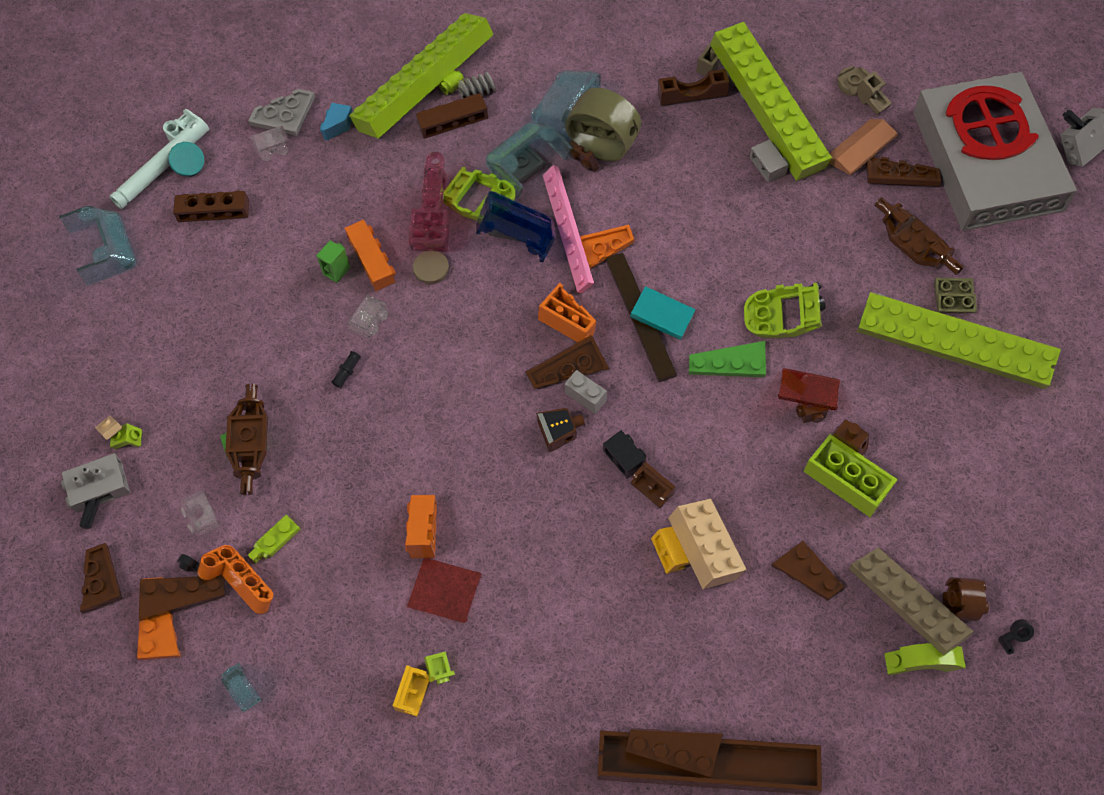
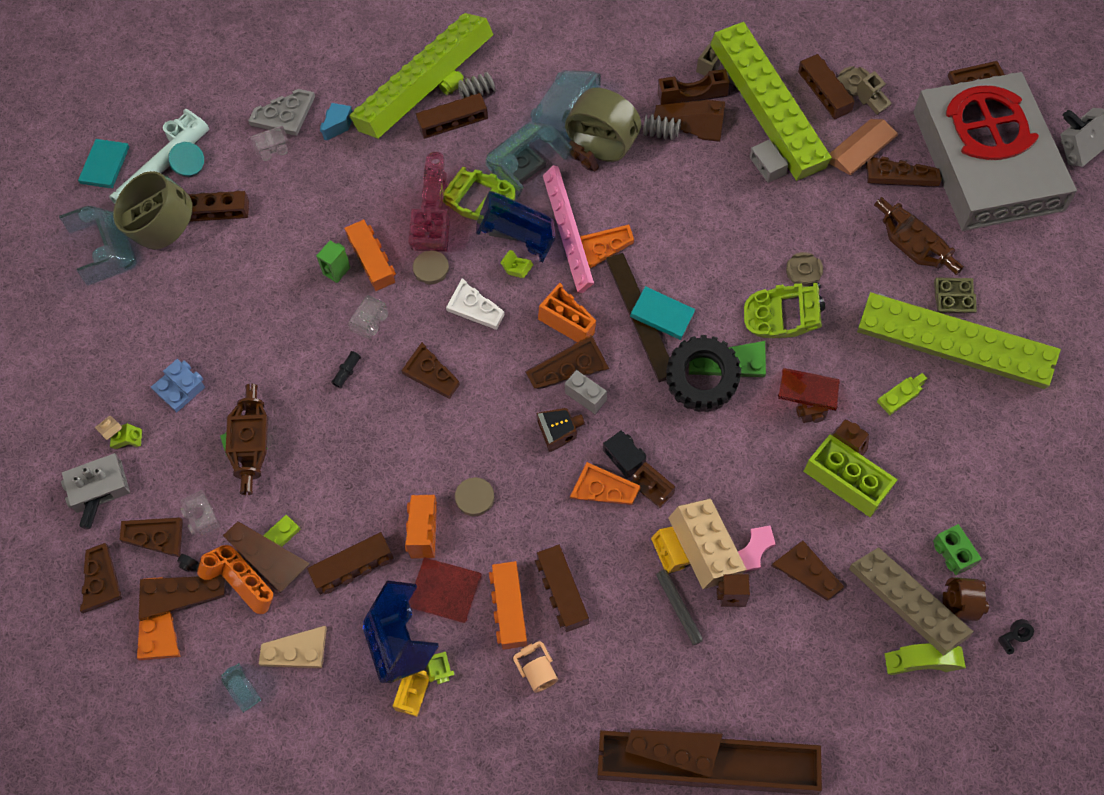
(104, 163): none -> teal tile
(152, 210): none -> olive cylinder
(154, 534): none -> reddish brown wing
(178, 385): none -> medium blue plate
(268, 558): none -> reddish brown wing
(297, 650): none -> tan wing
(350, 563): none -> reddish brown brick
(388, 638): none -> clear blue windscreen
(428, 371): none -> reddish brown wing
(473, 306): none -> white wing
(474, 496): none -> dark tan tile
(509, 605): none -> orange brick
(516, 266): none -> lime bracket
(539, 671): none -> light nougat piece
(562, 588): none -> reddish brown brick
(604, 486): none -> orange wing
(661, 127): none -> light grey piece
(679, 607): none -> dark grey axle
(697, 117): none -> reddish brown wedge
(703, 348): none -> black tyre
(733, 590): none -> reddish brown brick
(760, 541): none -> bright pink tile
(800, 273): none -> dark tan tile
(826, 86): none -> reddish brown brick
(902, 393): none -> lime hinge
(962, 547): none -> bright green brick
(976, 72): none -> reddish brown wing

